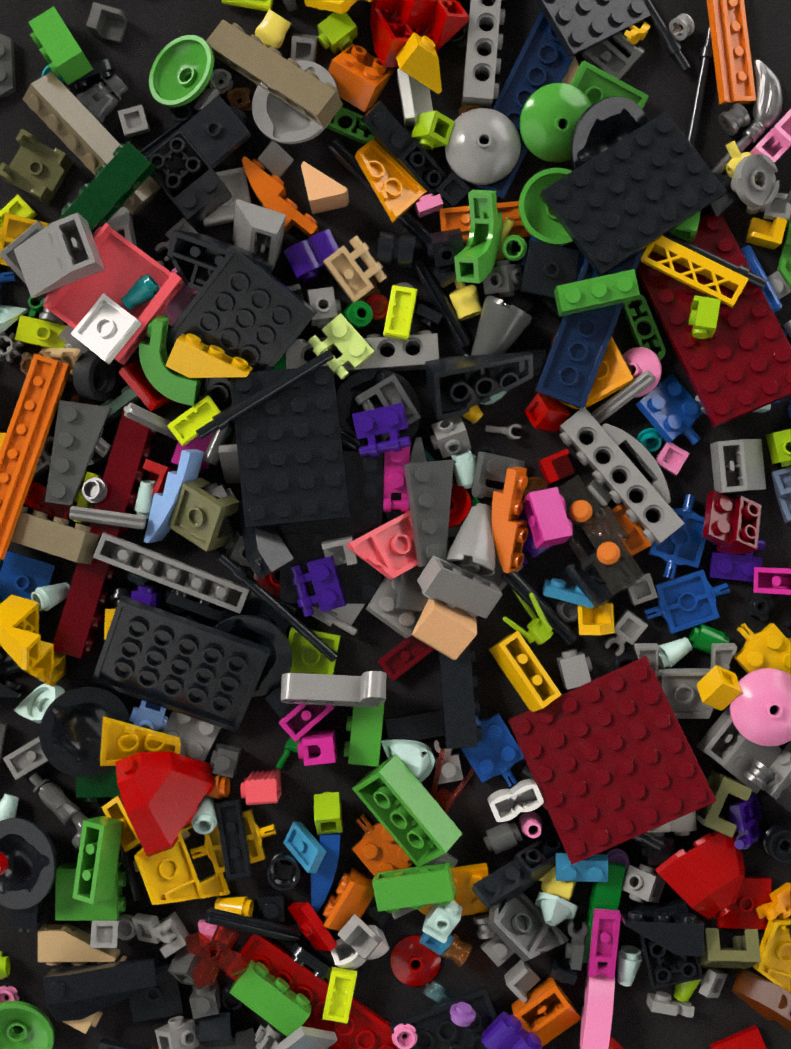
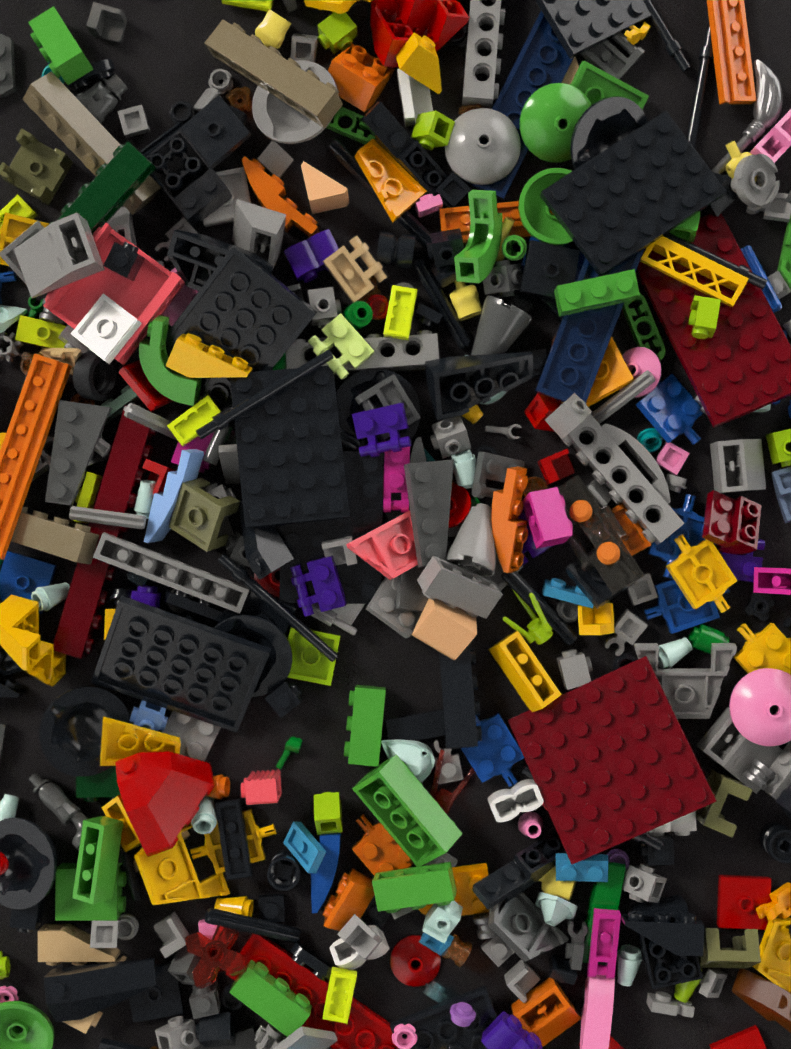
(25, 758): light grey plate -> none
(36, 500): red plate -> none
(38, 701): light aqua piece -> none
(94, 490): flat silver plate -> none
(124, 260): none -> black brick
(142, 291): teal cone -> none
(151, 930): light grey plate -> none
(181, 71): bright green dish -> none
(225, 760): dark grey brick -> none
(303, 718): dark pink brick -> none
(312, 926): red plate -> none
(318, 747): dark pink brick -> none
(335, 690): light grey beam -> none
(404, 656): dark red plate -> none
(502, 837): dark grey brick -> none
(568, 415): none -> light grey brick
(675, 483): none -> light grey plate
(687, 23): light grey bush -> none
(701, 573): none -> yellow plate
(707, 875): red brick -> none
(719, 688): yellow panel -> none
(734, 119): flat silver wheel -> none
(746, 818): dark purple plate -> none
(766, 233): yellow panel -> none

